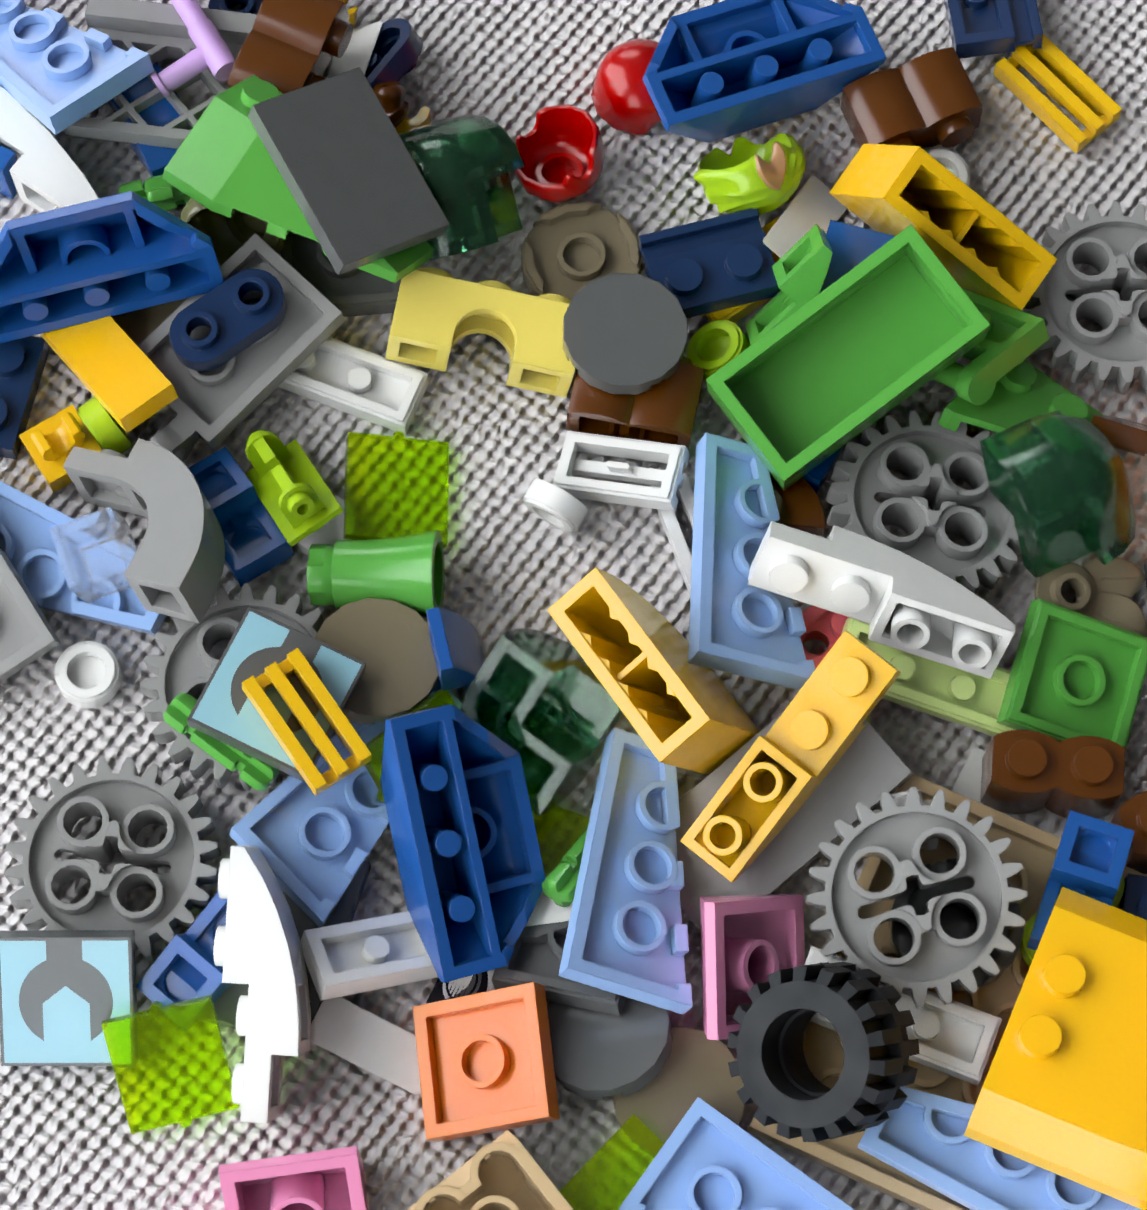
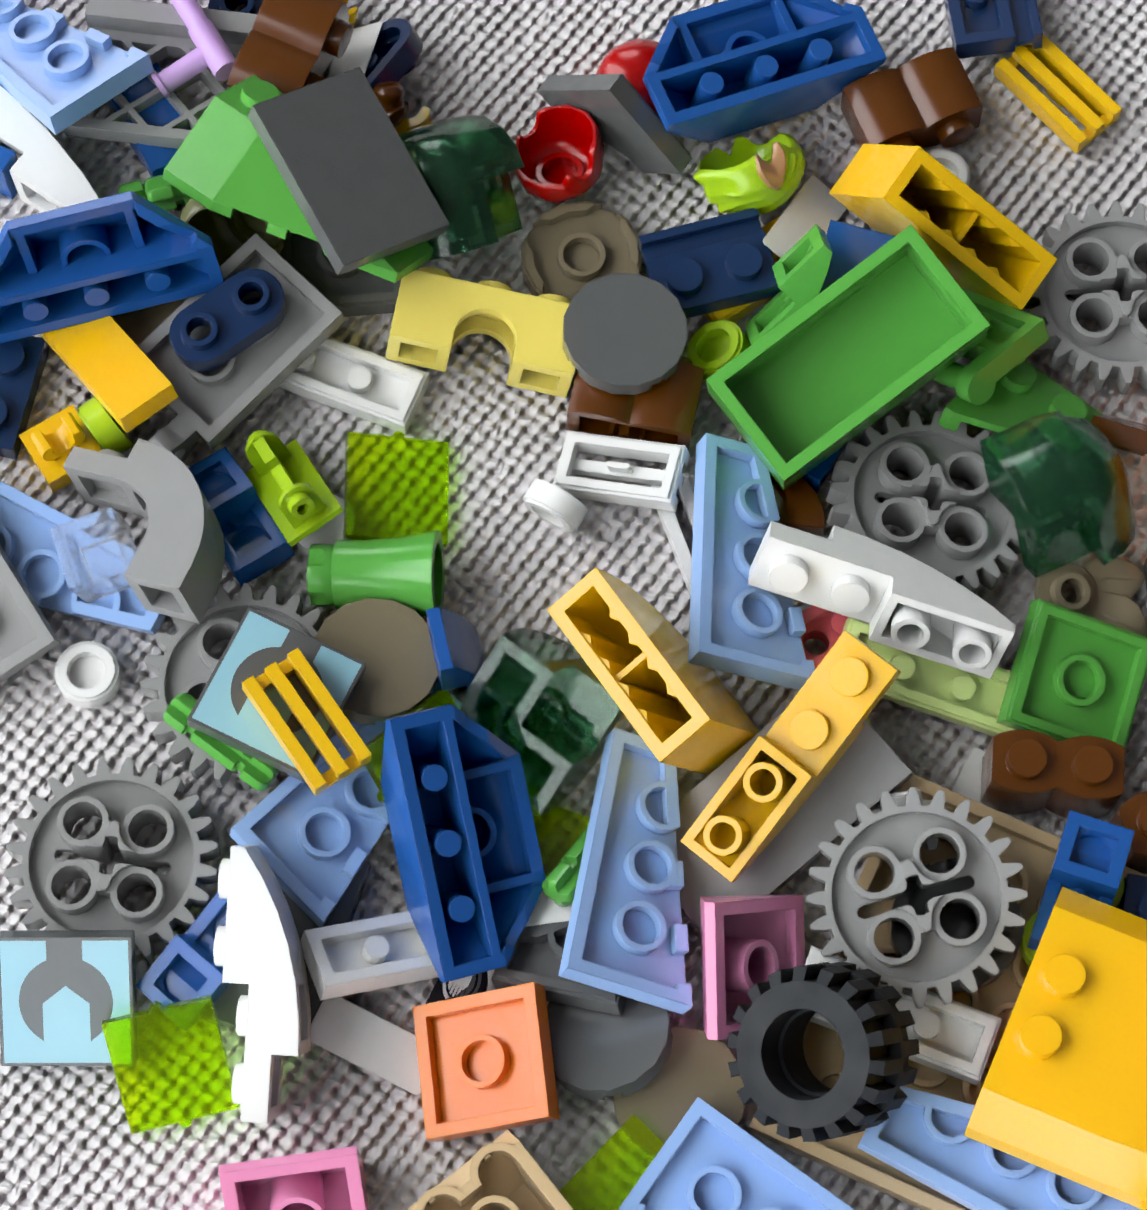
(622, 118): none -> dark grey tile

